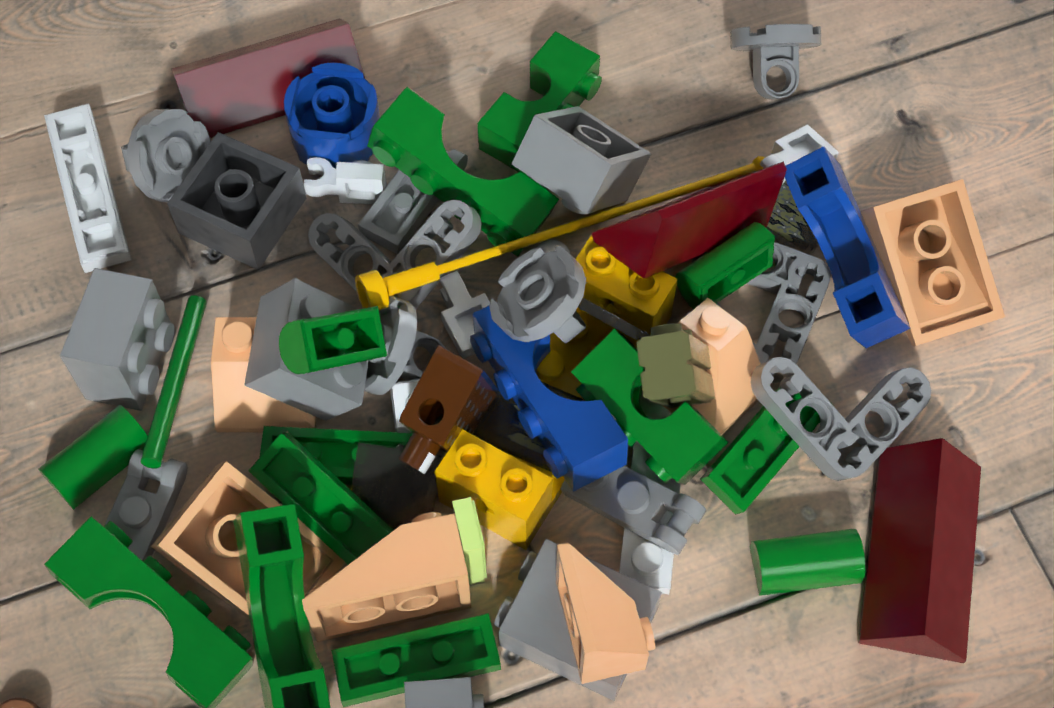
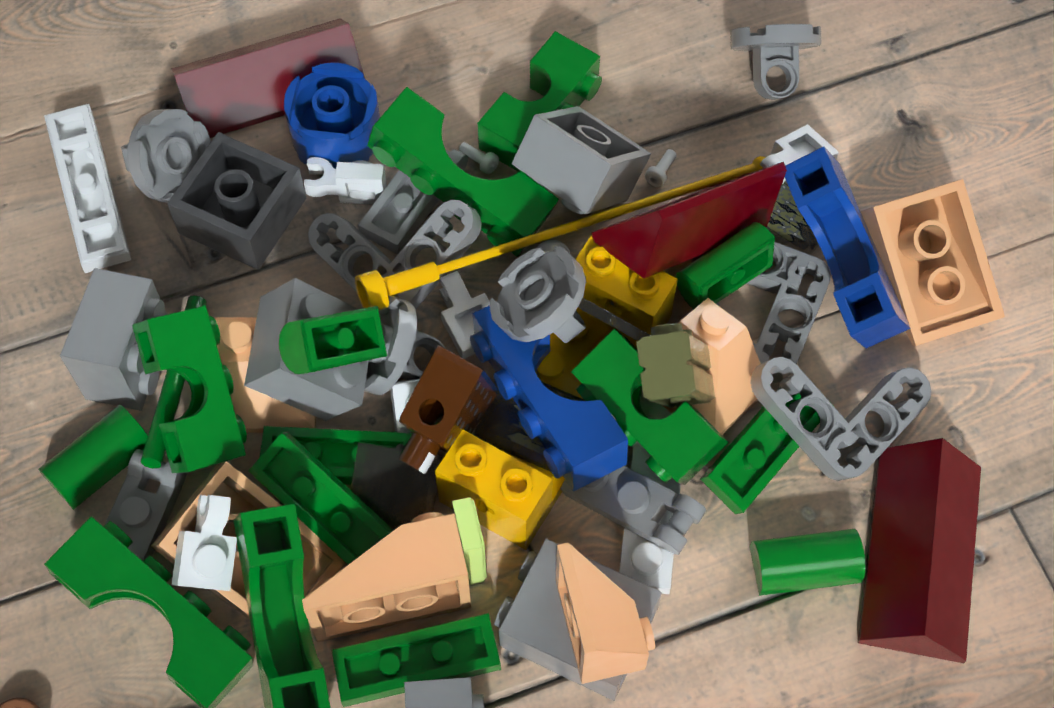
(206, 555): none -> white plate
(209, 427): none -> green arch
(488, 162): none -> white piece
(656, 174): none -> white piece

